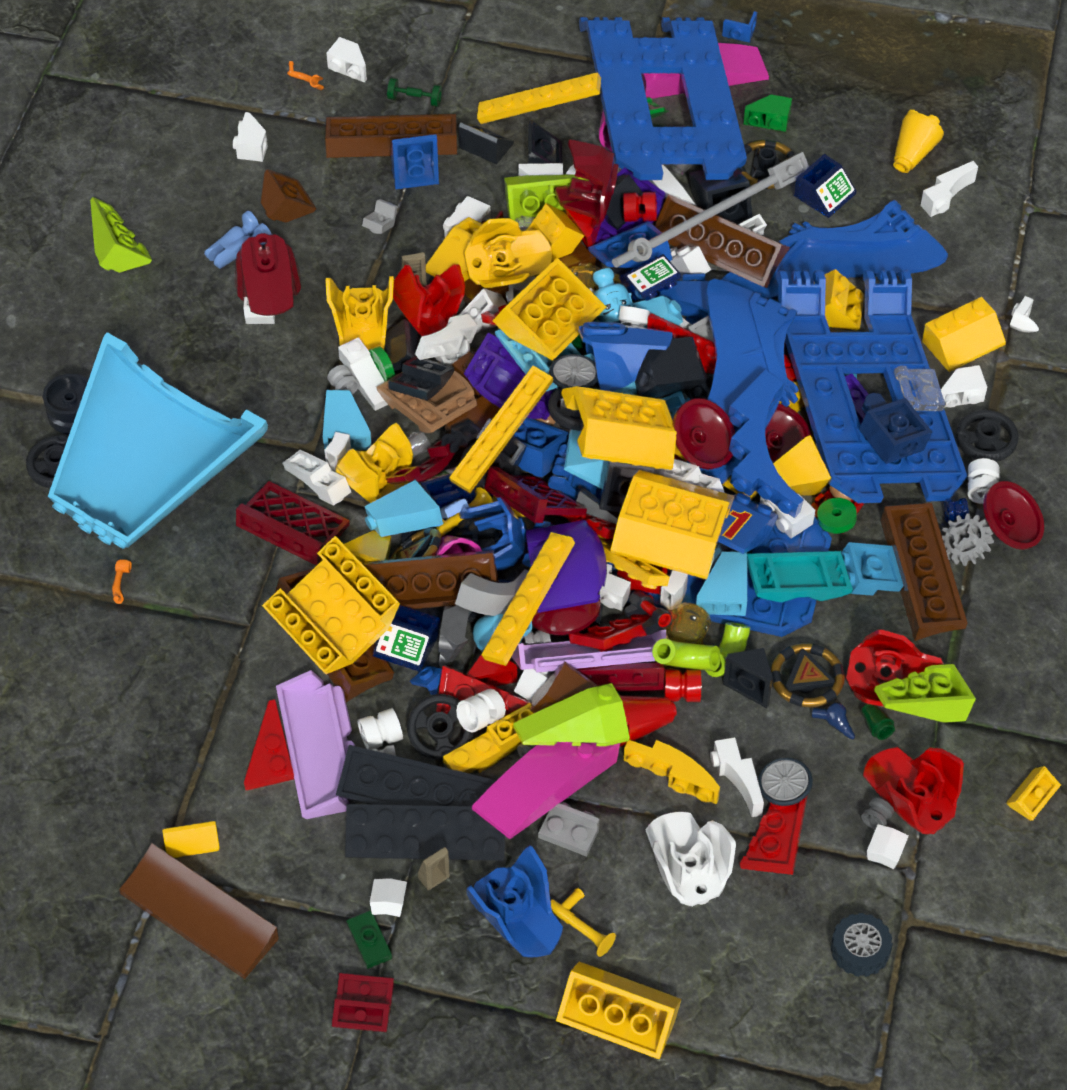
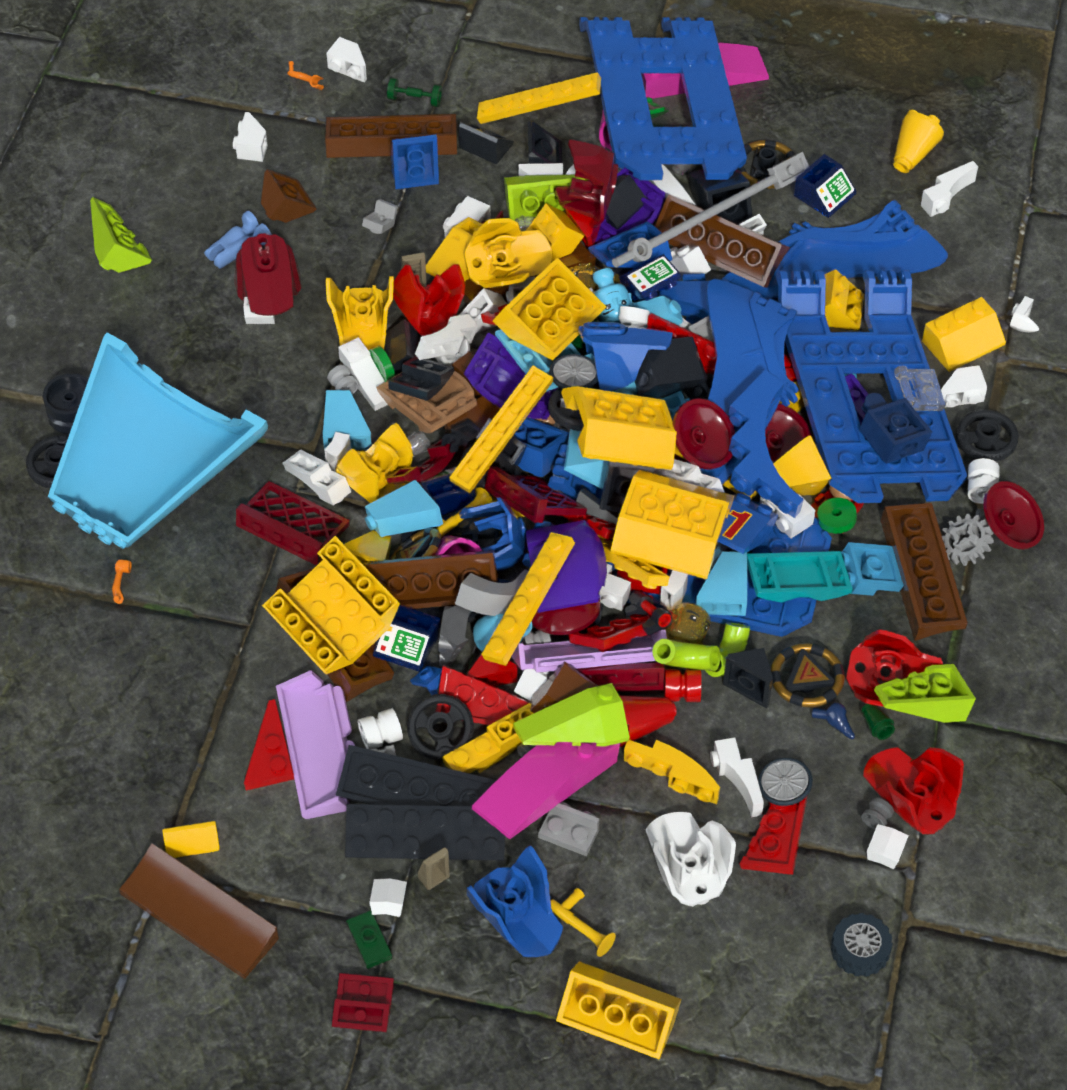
(453, 508): light blue tile -> none
(480, 710): white wheel -> none
(632, 207): red wheel -> none
(739, 30): blue bracket -> none
(769, 113): green slope -> none
(955, 508): clear blue wheel -> none
(1034, 793): yellow slope -> none

